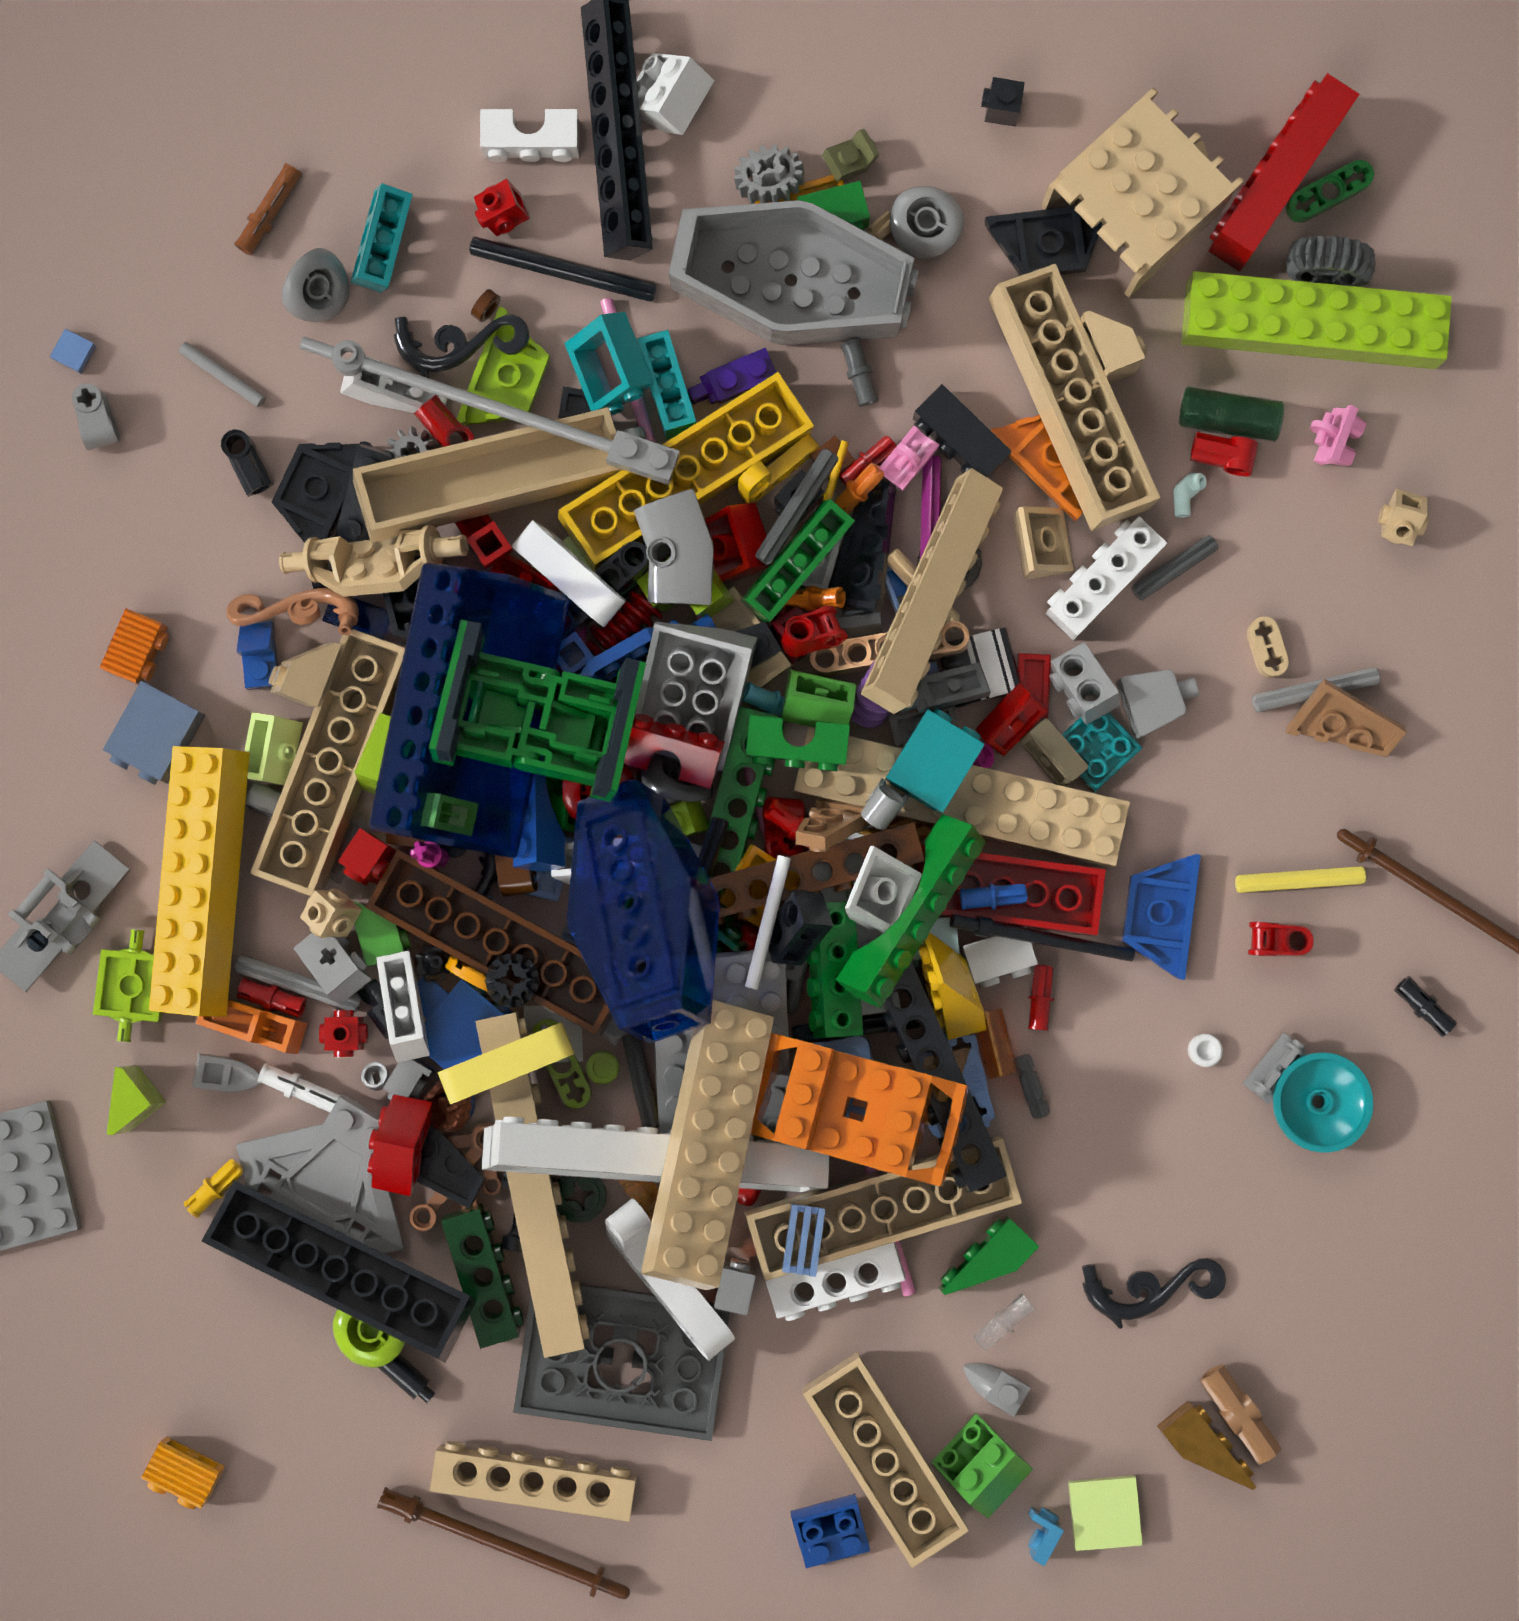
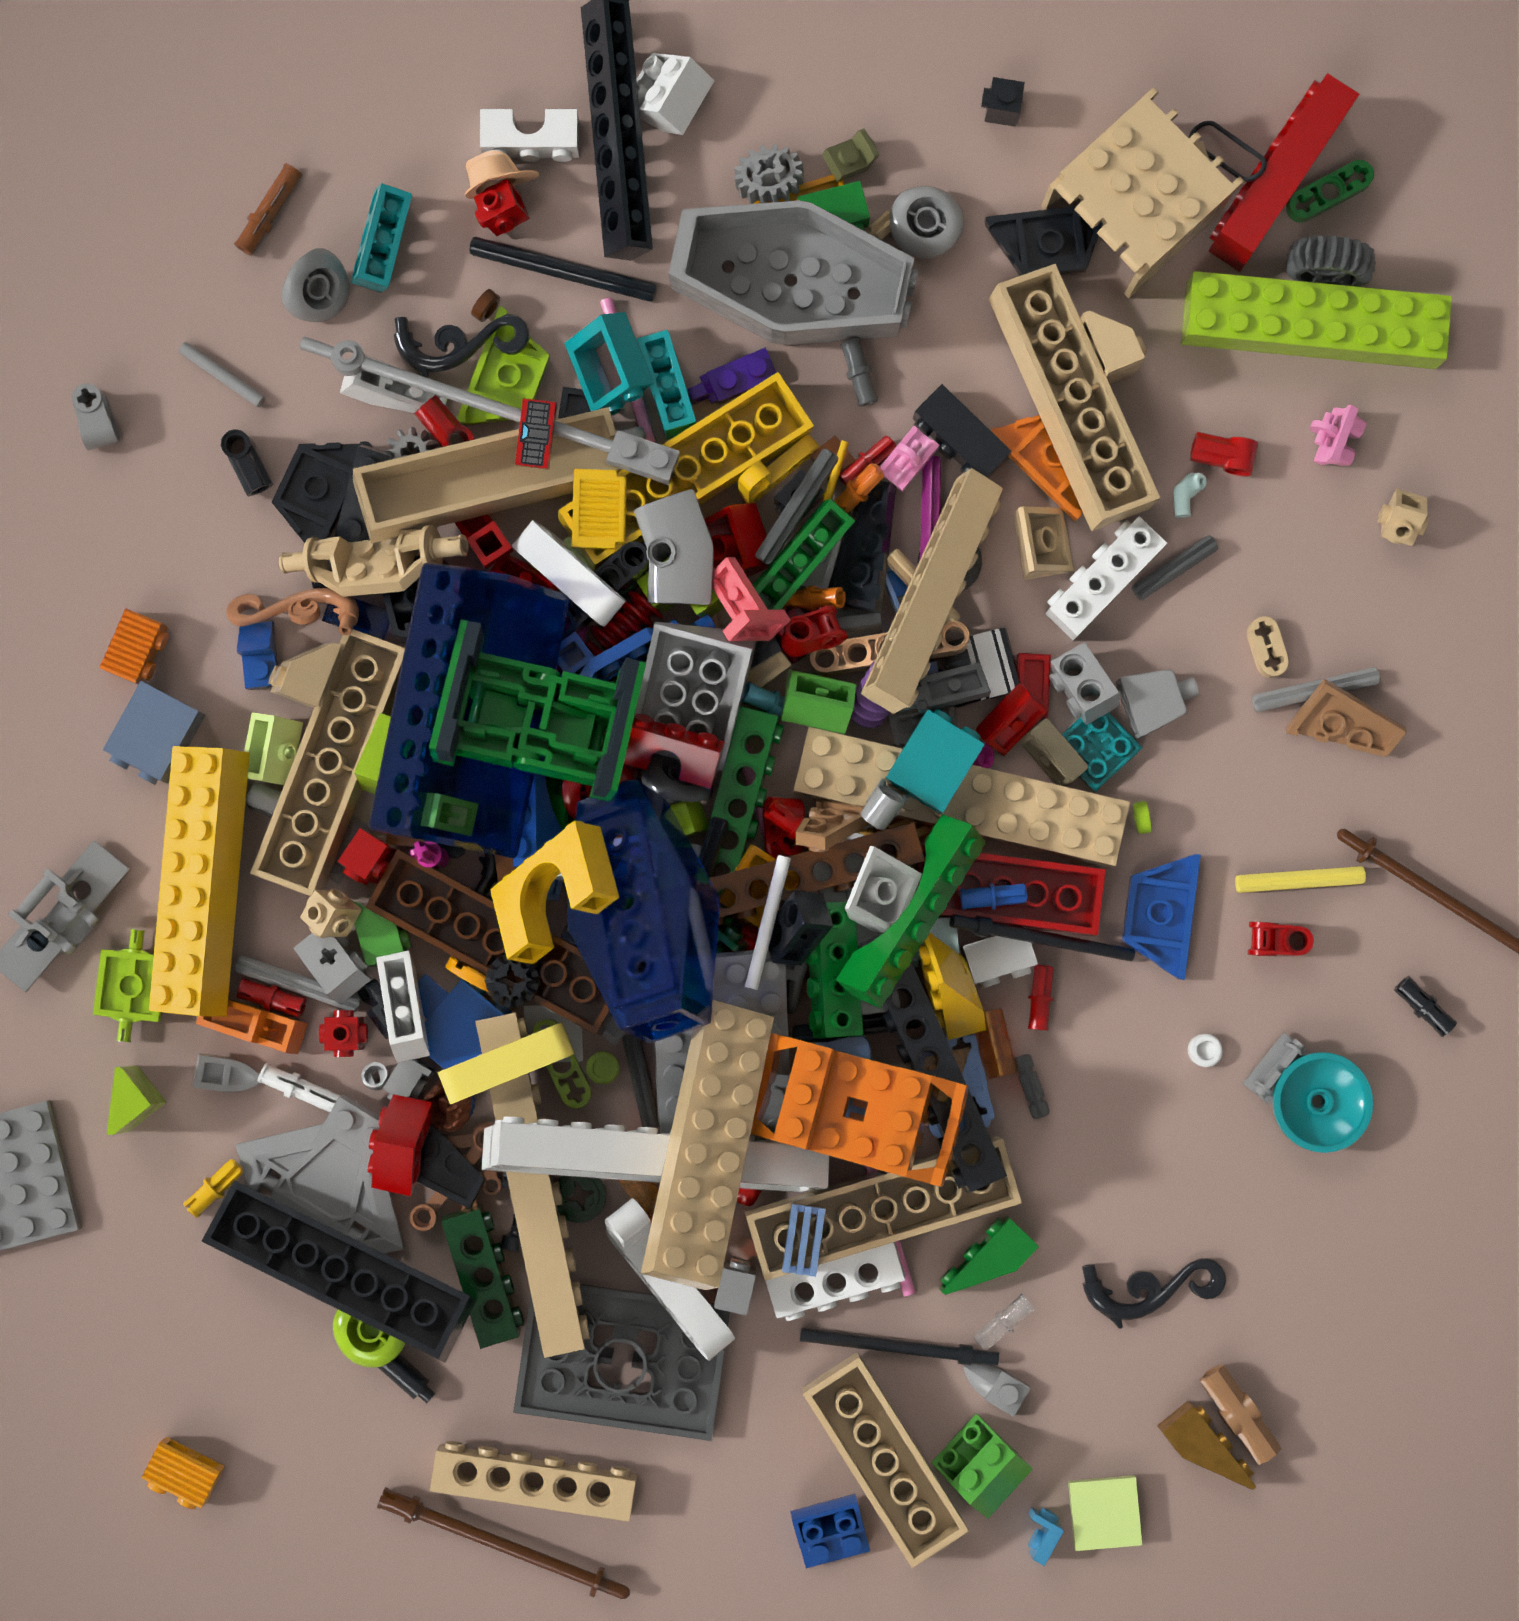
(72, 351): medium blue tile -> none
(432, 963): black plant -> none
(493, 168): none -> light nougat piece
(522, 894): none -> yellow arch
(536, 434): none -> tile
(598, 509): none -> yellow window
(749, 614): none -> coral bracket
(826, 748): green arch -> none
(963, 1354): none -> black bar
(1142, 817): none -> lime tile
(1239, 142): none -> black piece
(1243, 414): clear green piece -> none

